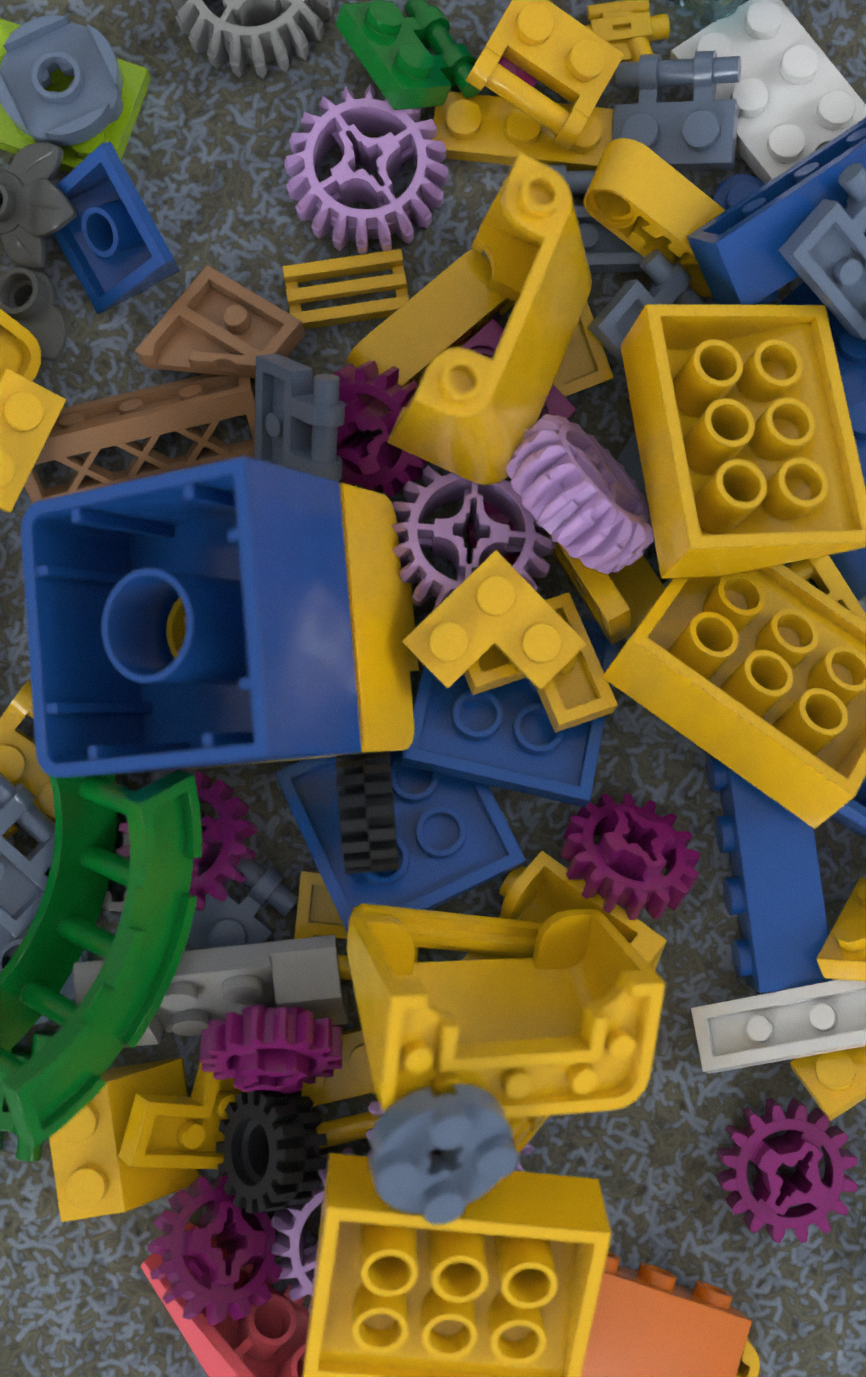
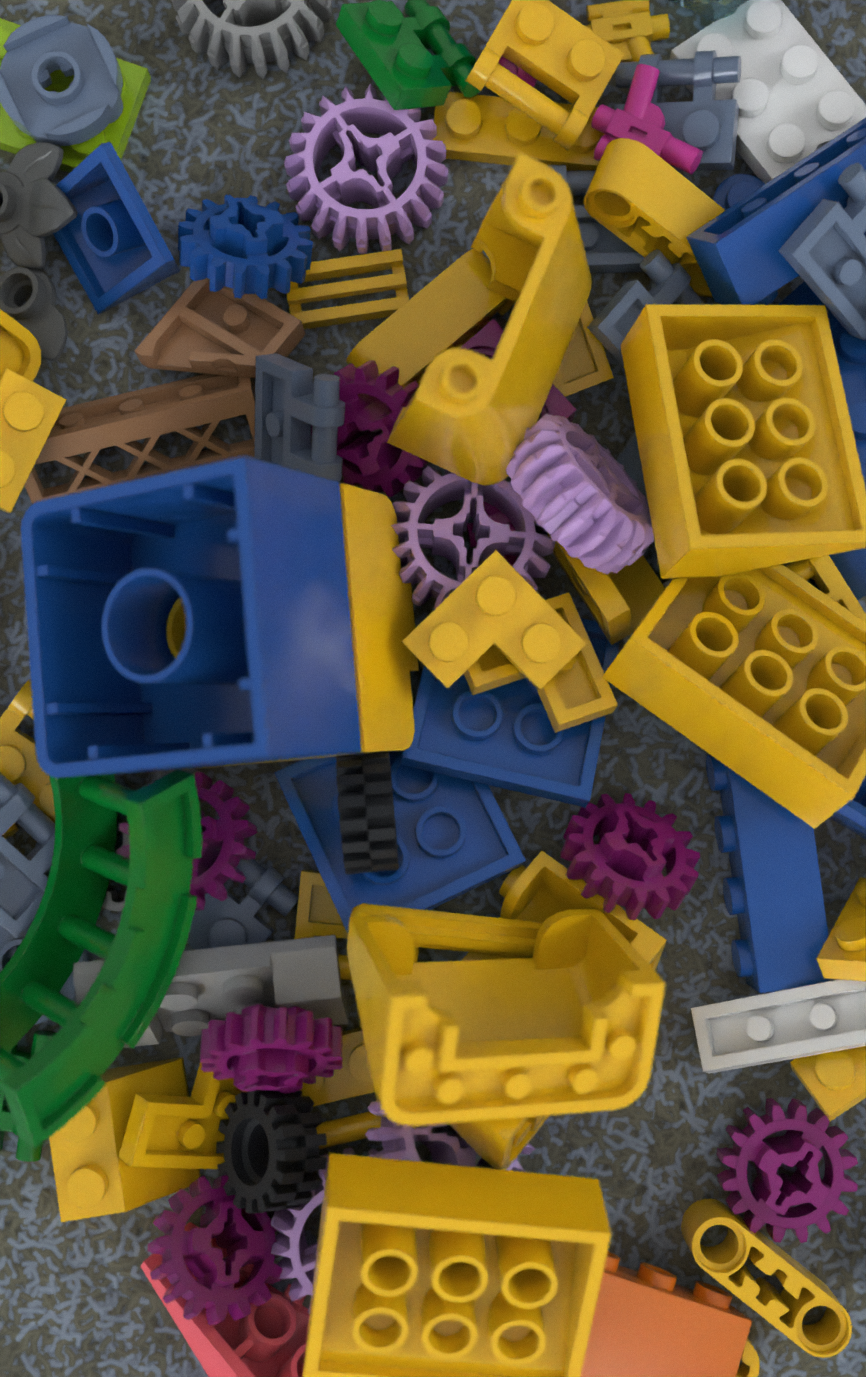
(244, 246): none -> blue gear
(442, 1184): sand blue plate -> none
(644, 123): none -> dark pink piece
(801, 1287): none -> yellow beam

